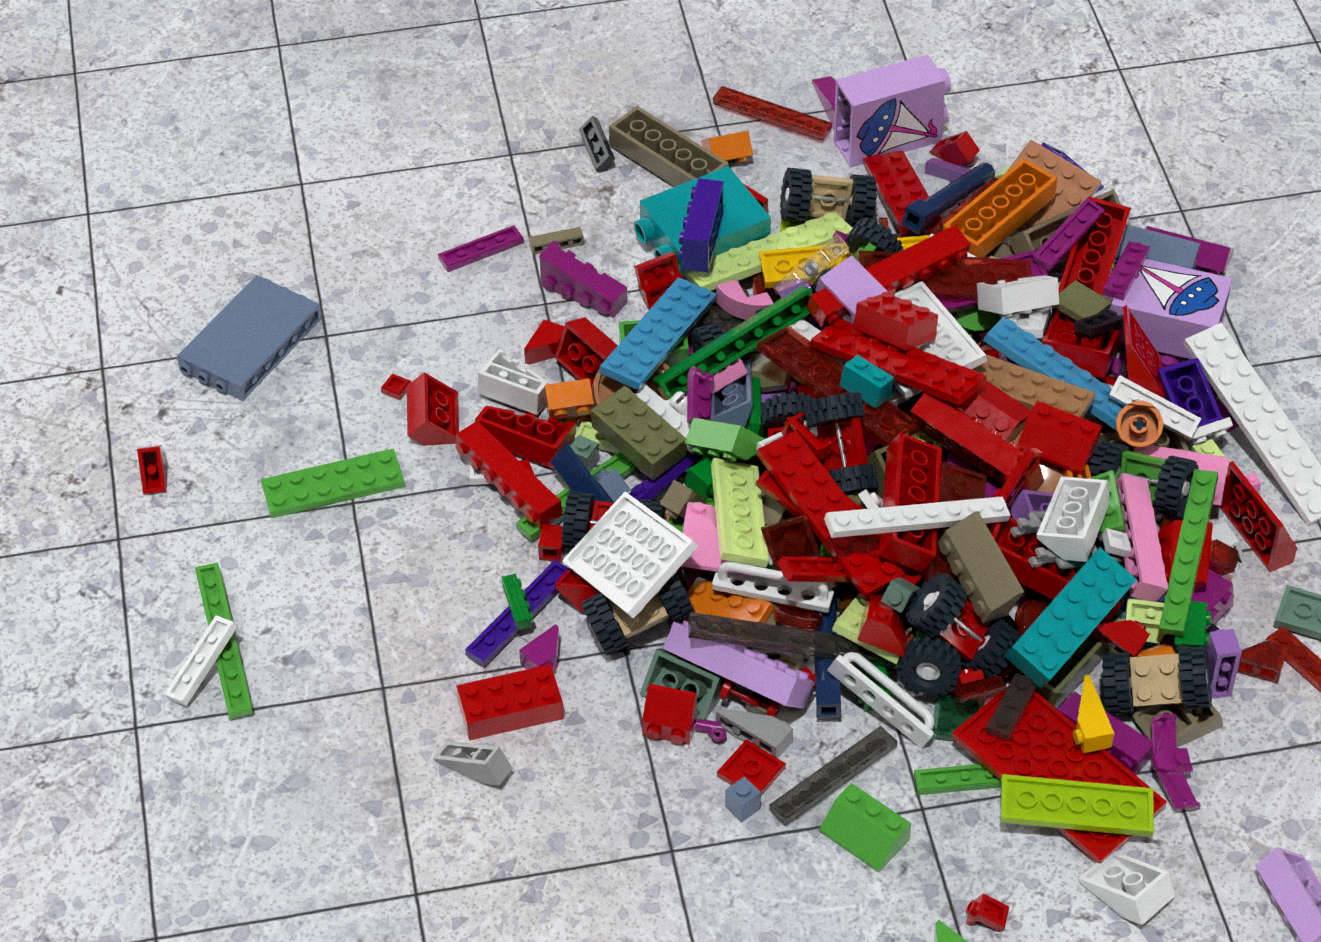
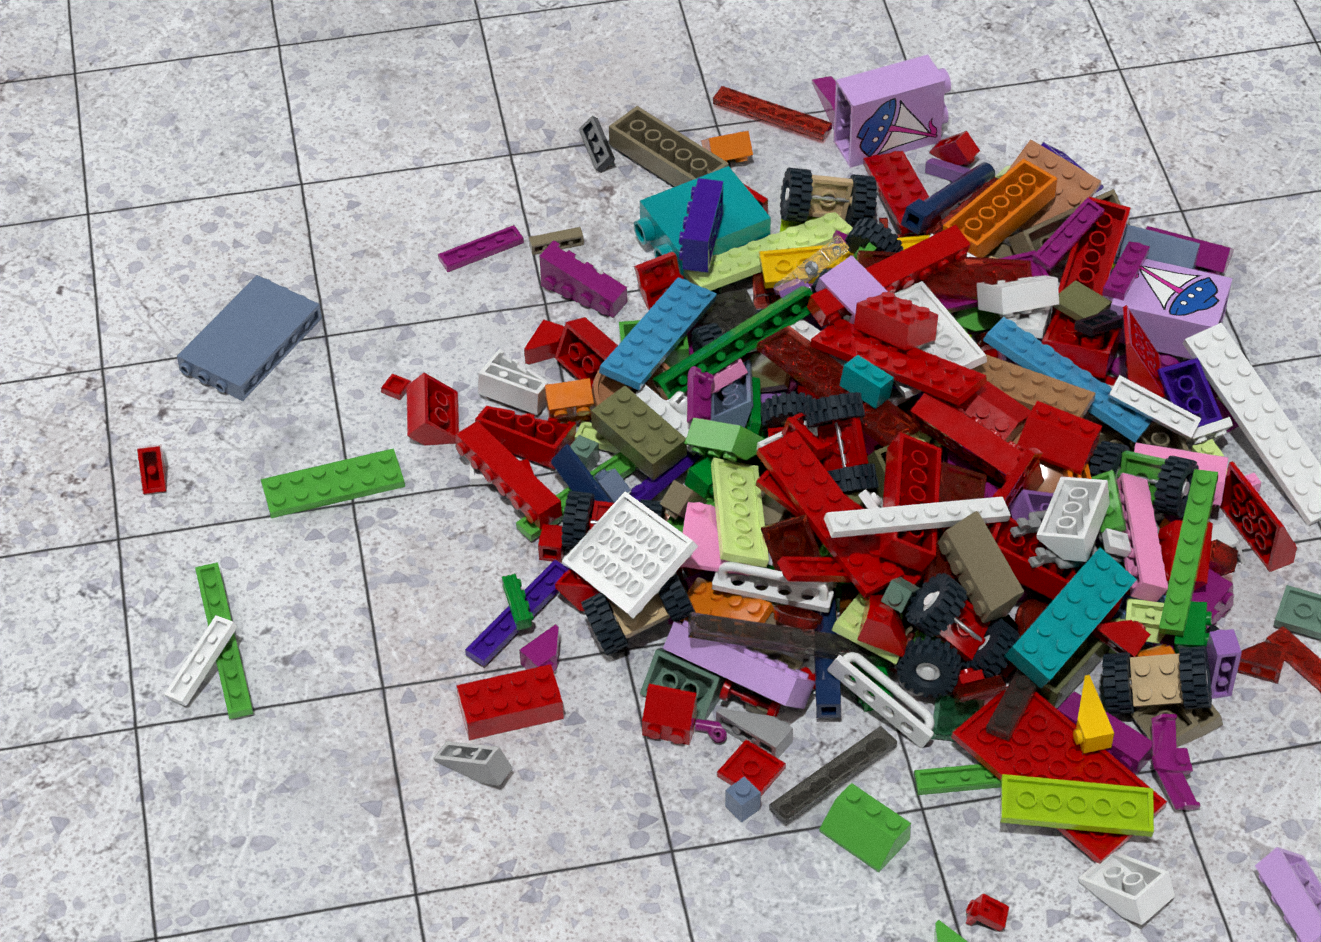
(735, 302): bright pink brick -> none
(1150, 418): orange brick -> none

